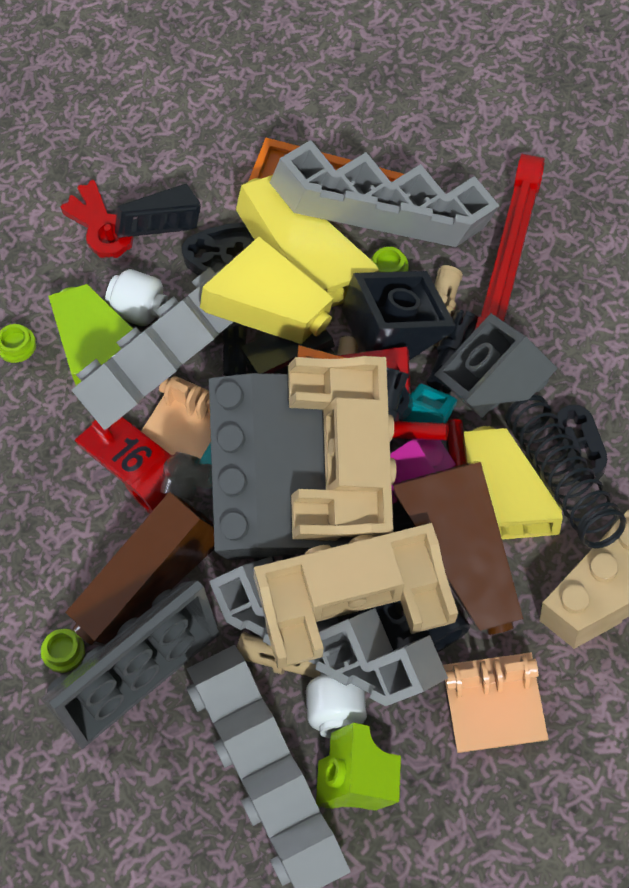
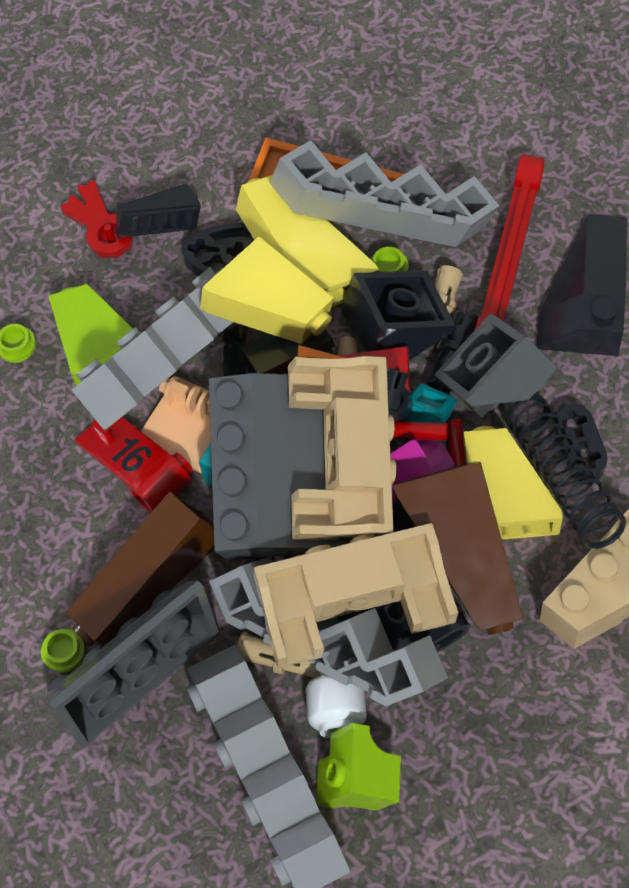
(135, 297): white head -> none
(184, 474): clear smoke plate -> none
(495, 702): light nougat hinge -> none
(589, 293): none -> black wedge

